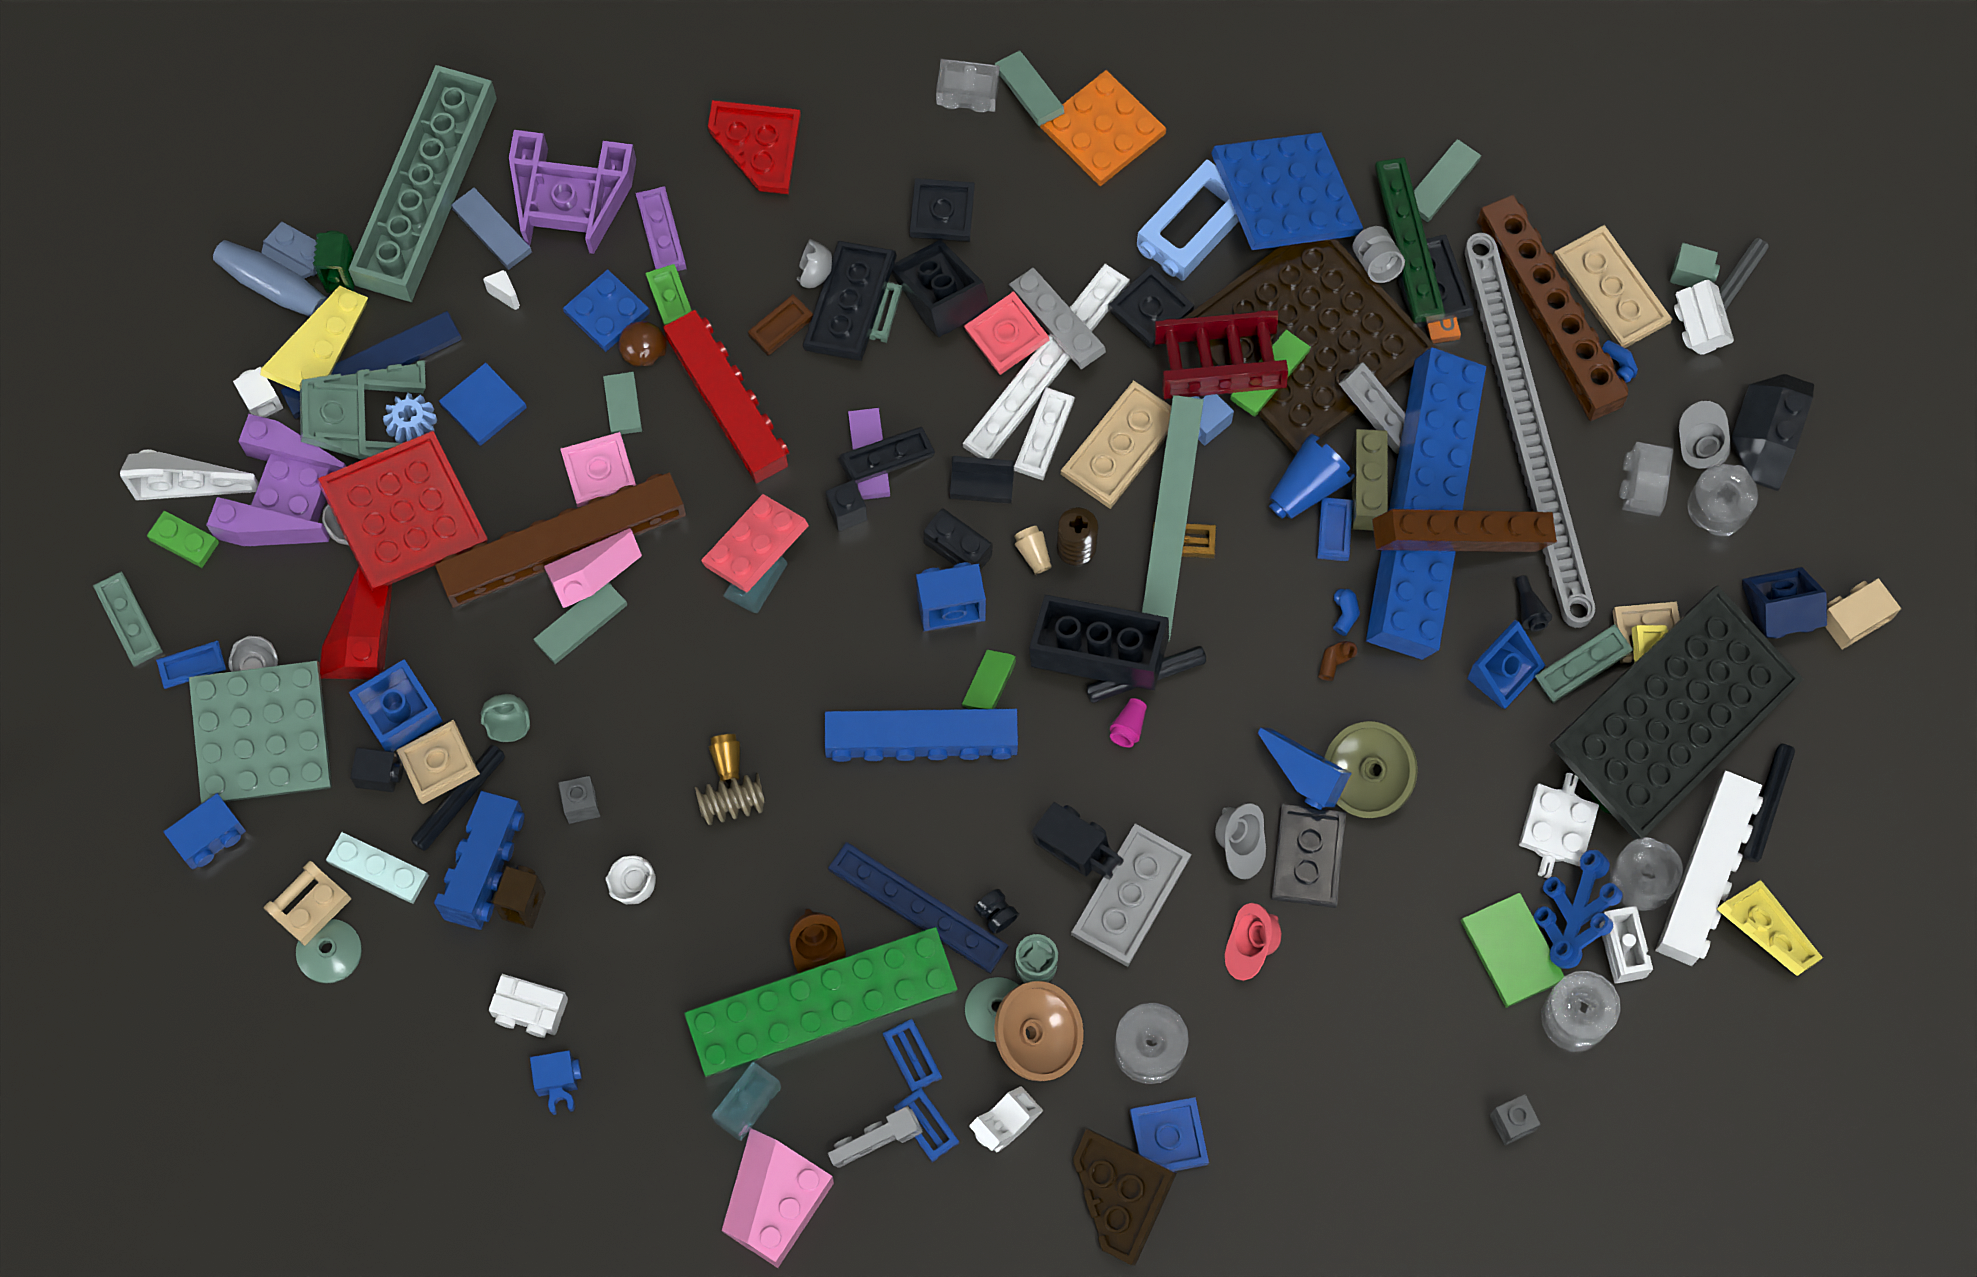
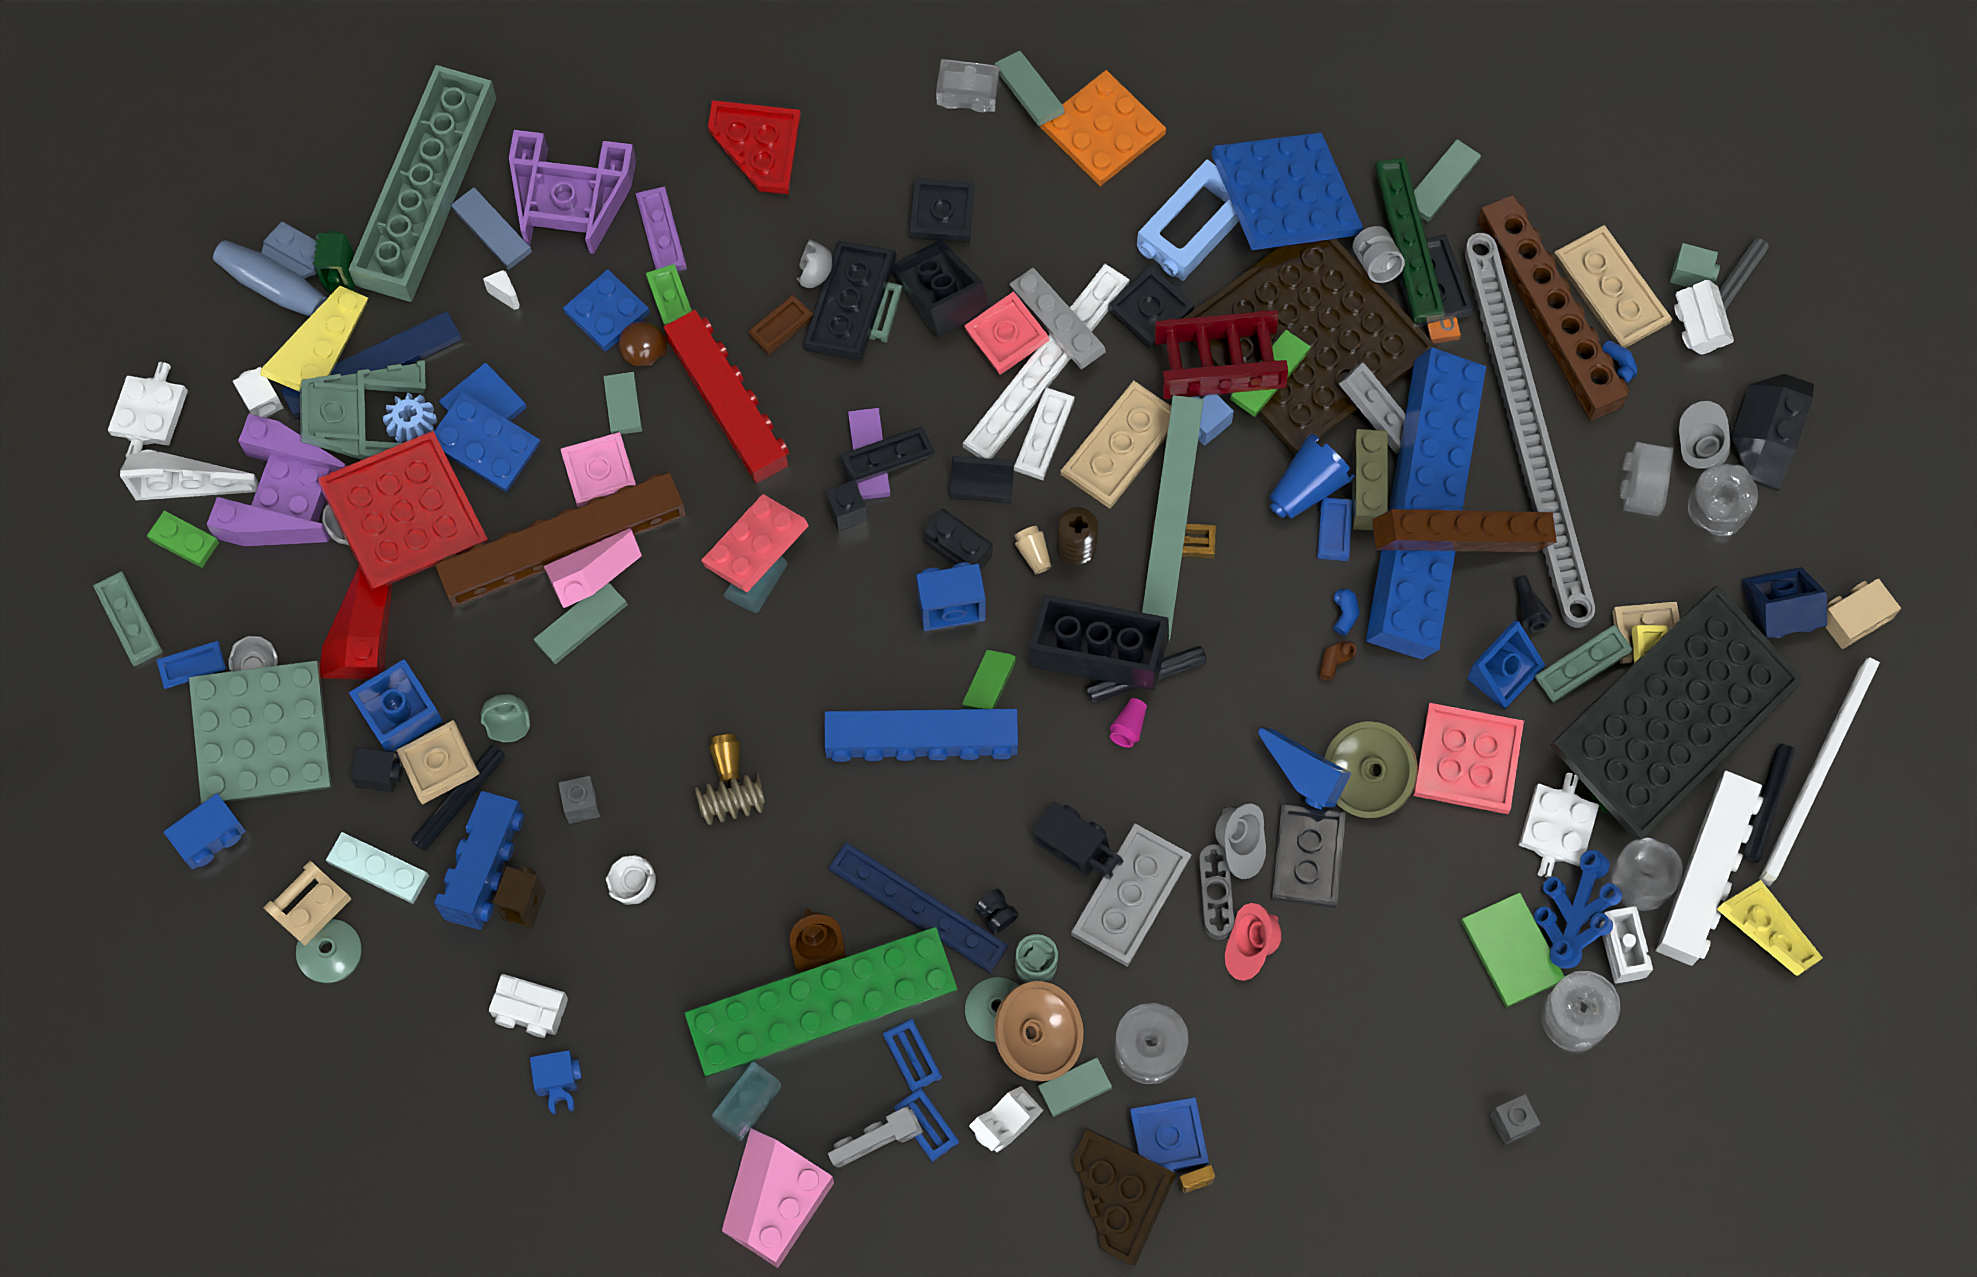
(148, 410): none -> white plate
(485, 442): none -> blue plate
(1074, 1087): none -> sand green tile
(1196, 1179): none -> pearl gold tile
(1227, 915): none -> dark grey beam
(1468, 758): none -> coral plate
(1818, 772): none -> white tile

